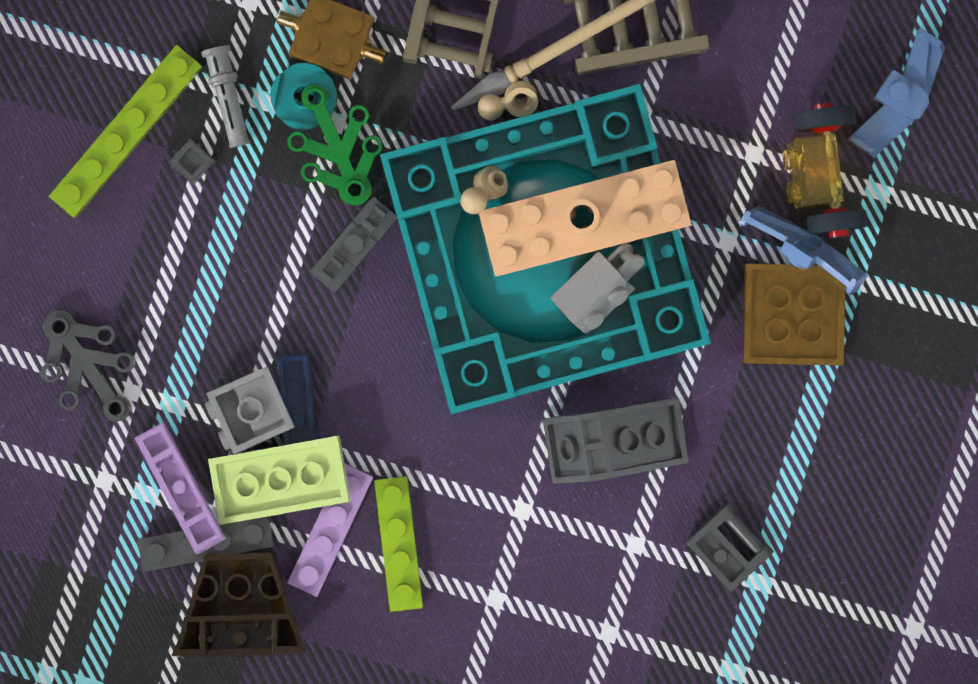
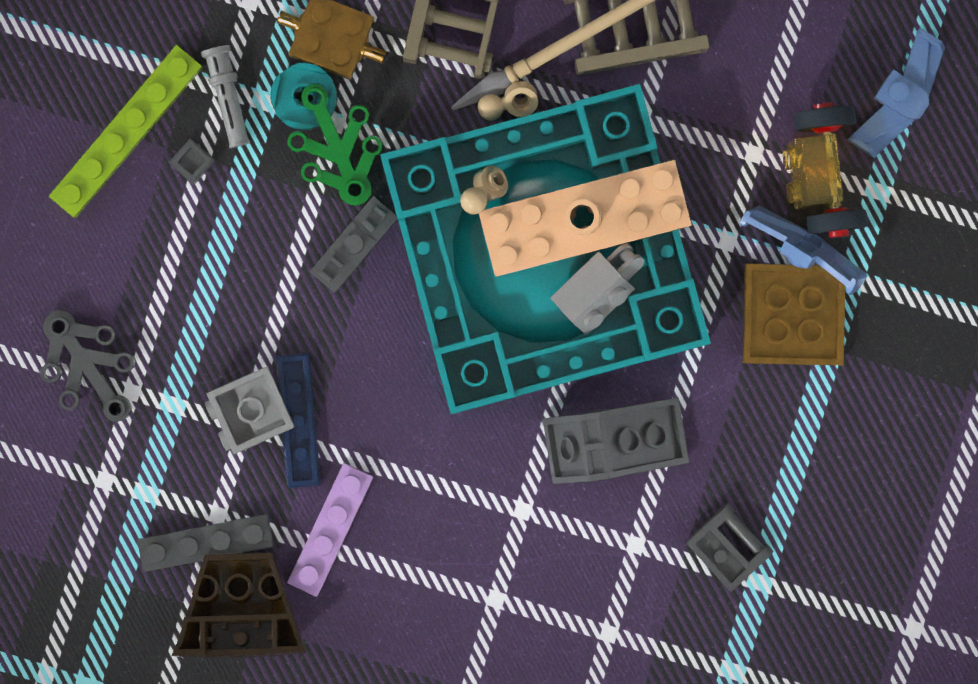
(180, 488): lavender plate -> none
(279, 480): yellowish green plate -> none
(398, 543): lime plate -> none

